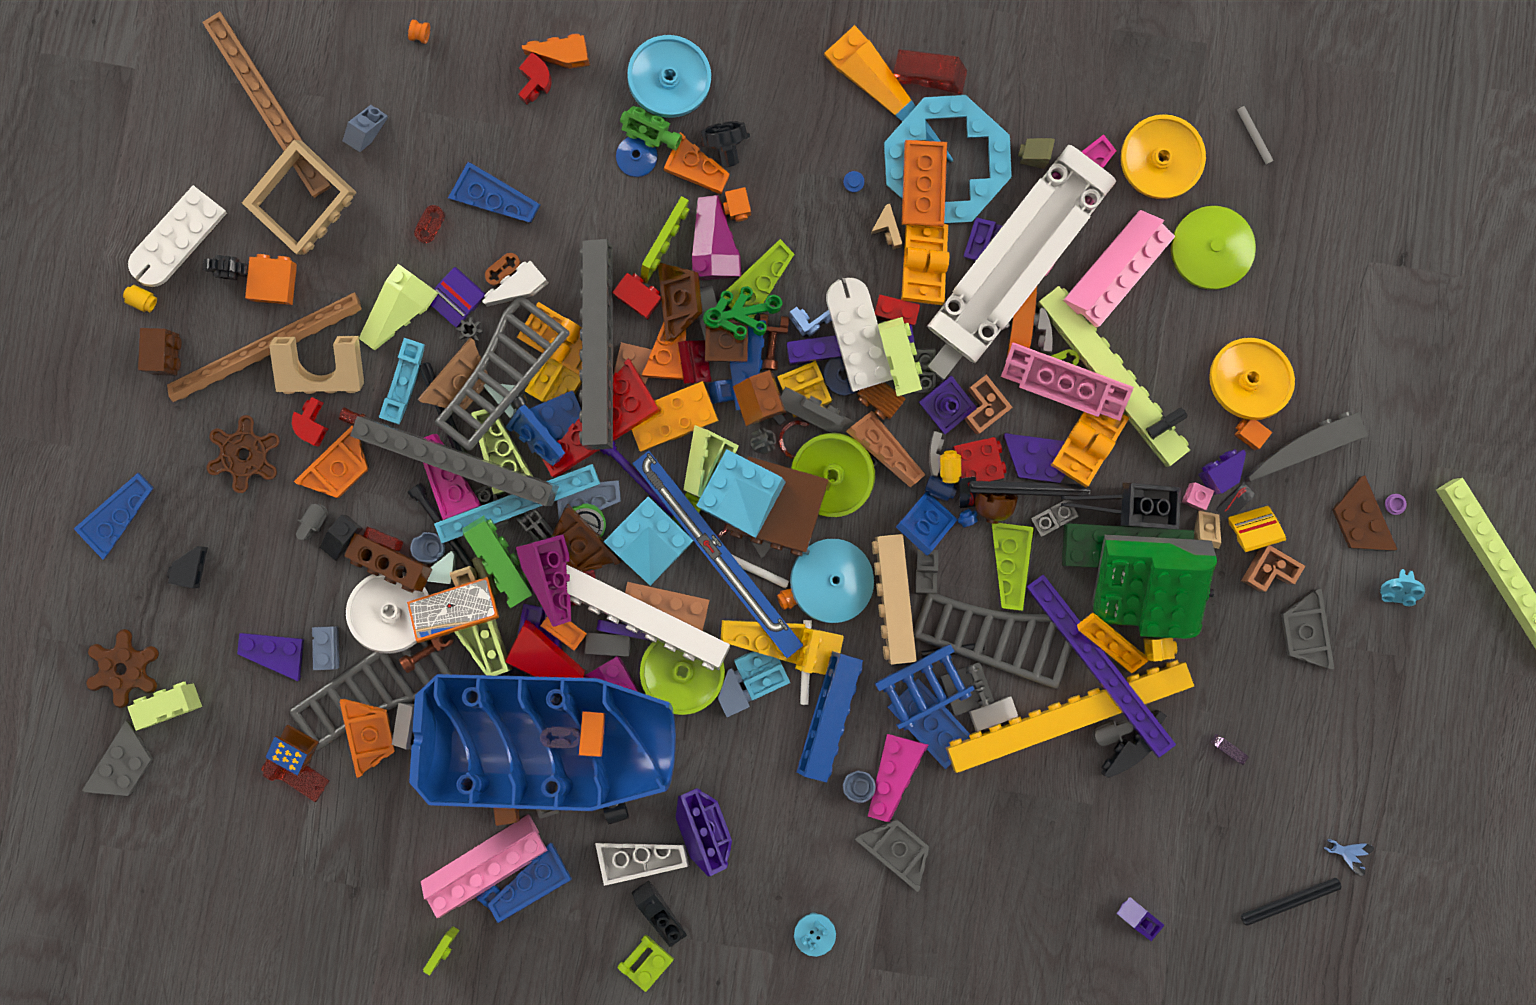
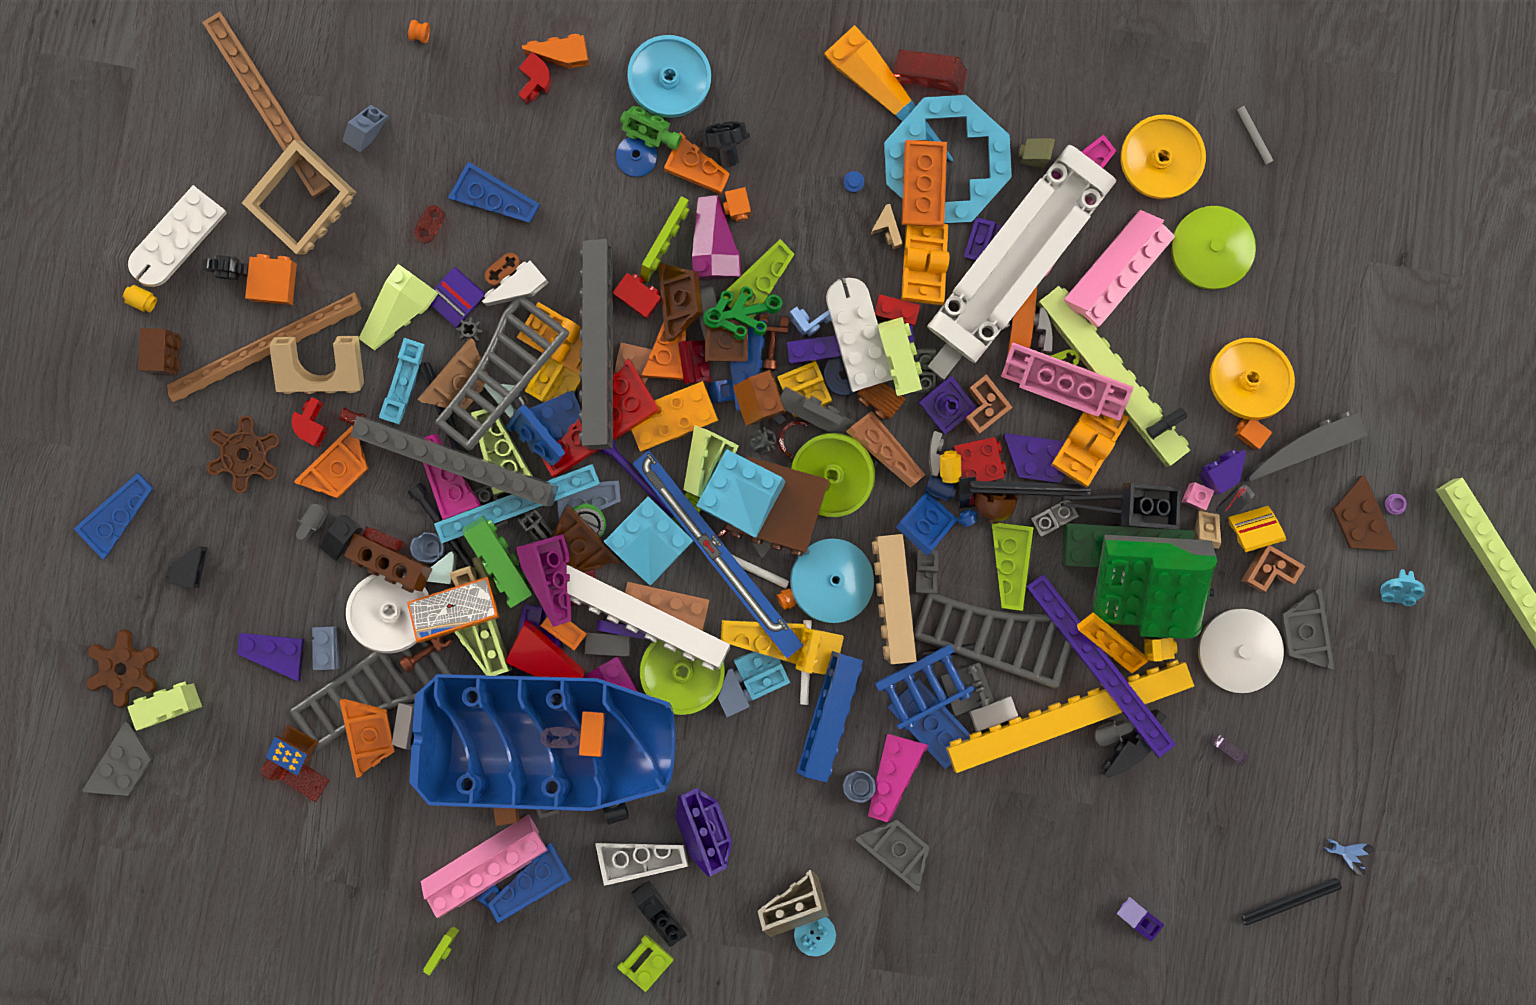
(795, 907): none -> dark tan wedge
(1240, 650): none -> white dish

